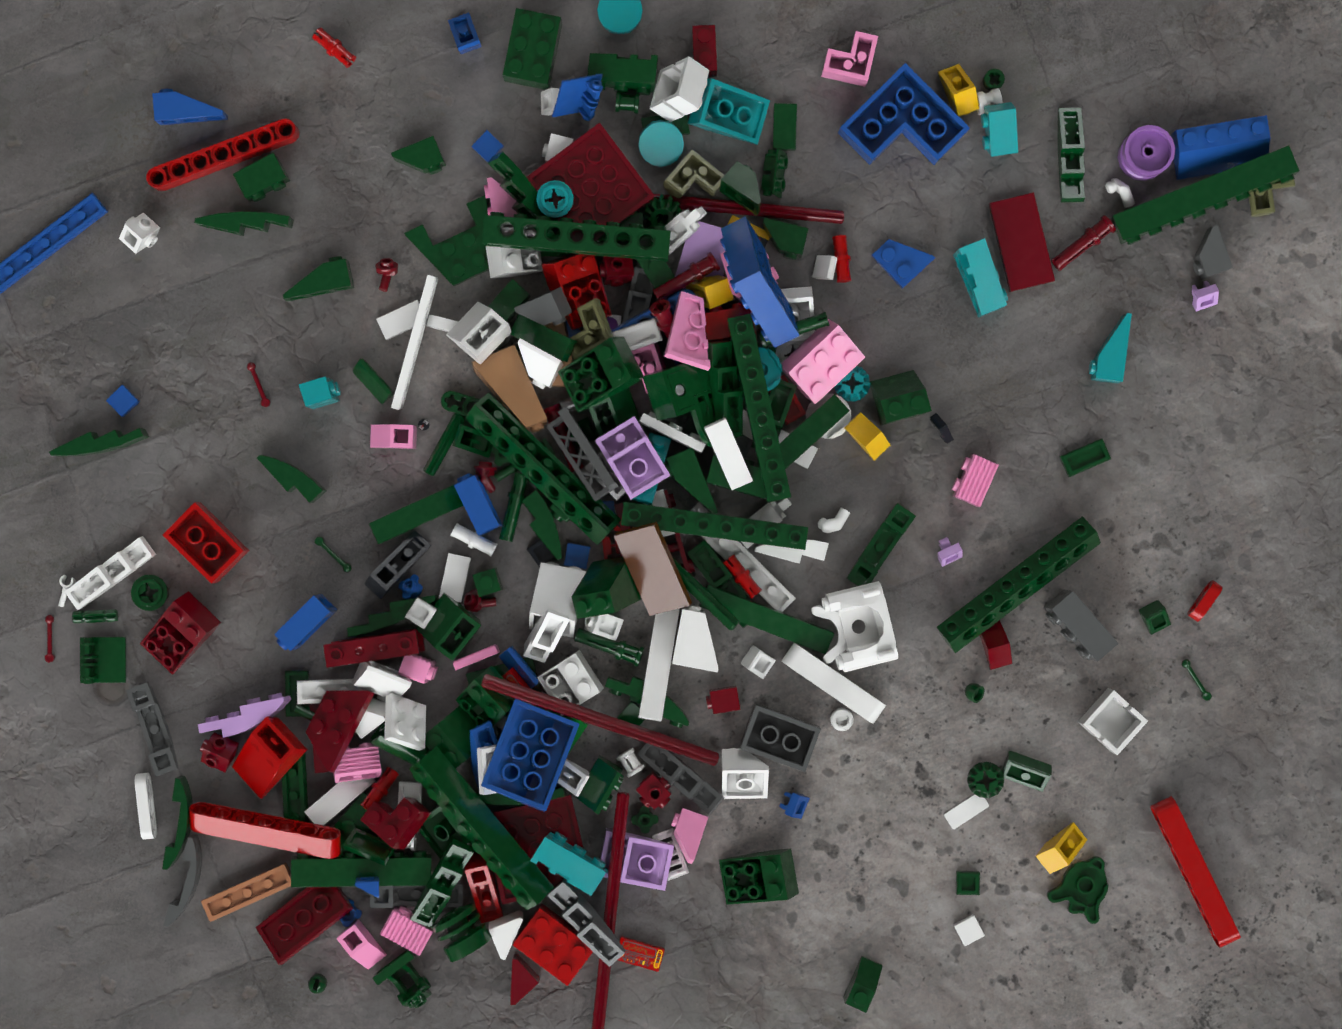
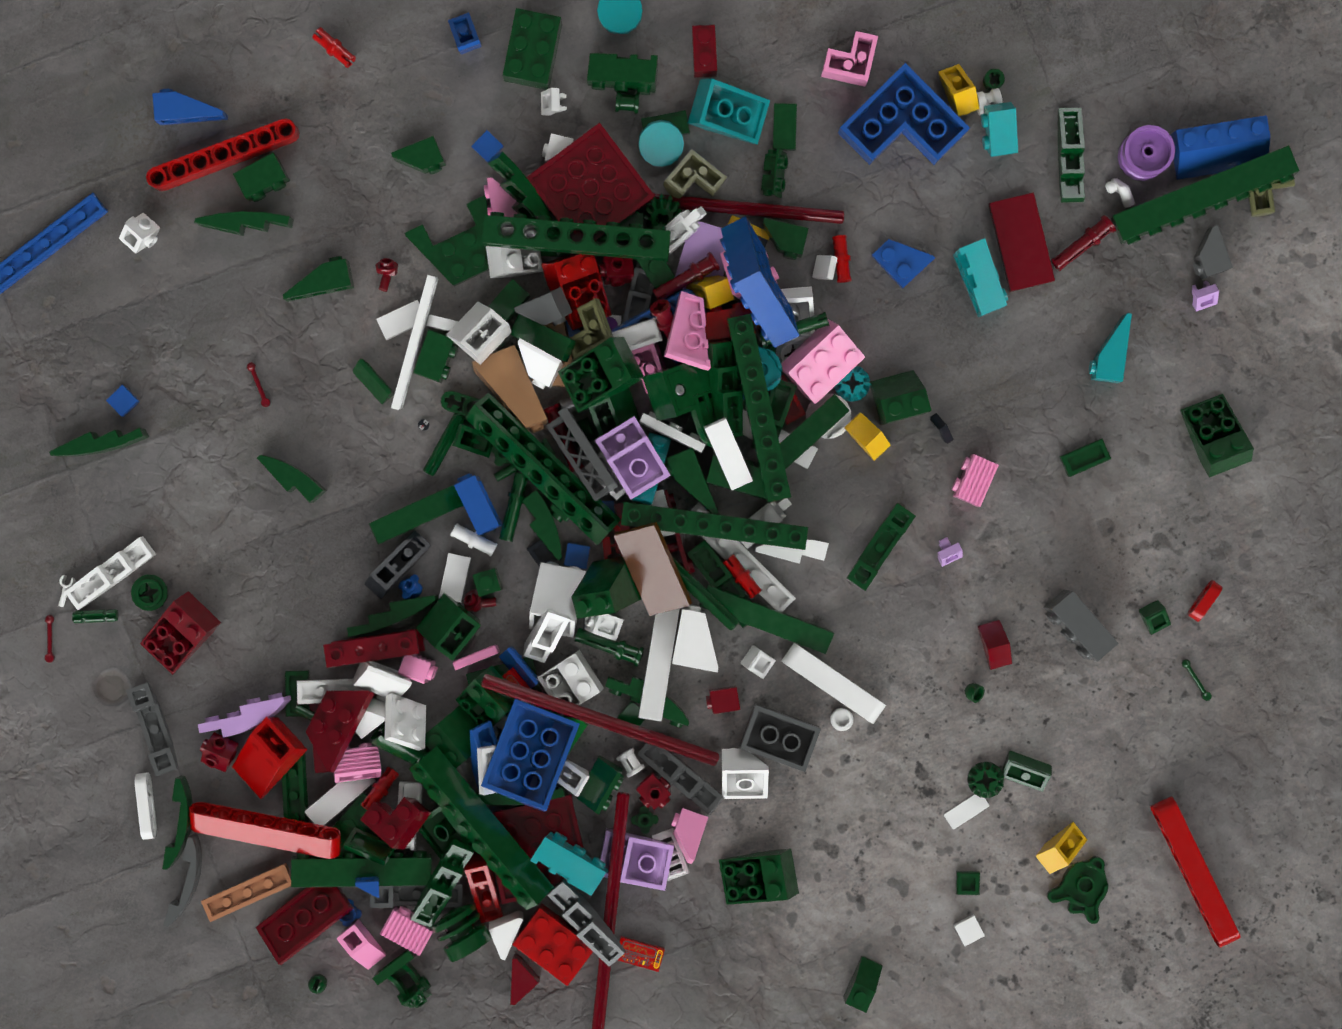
(102, 660): dark green hinge -> none
(206, 542): red brick -> none
(305, 622): blue window -> none
(319, 541): dark green hinge -> none
(320, 392): teal brick -> none
(393, 436): bright pink slope -> none
(420, 613): white tile -> none
(435, 357): none -> dark green brick
(485, 470): dark red plate -> none
(545, 193): teal gear -> none
(579, 96): blue hinge -> none
(679, 89): white piece -> none
(742, 187): dark green slope -> none
(796, 805): blue tile -> none
(834, 524): white arm -> none
(871, 646): white piece -> none
(1019, 584): dark green brick -> none
(1111, 722): white piece -> none
(1217, 435): none -> dark green slope

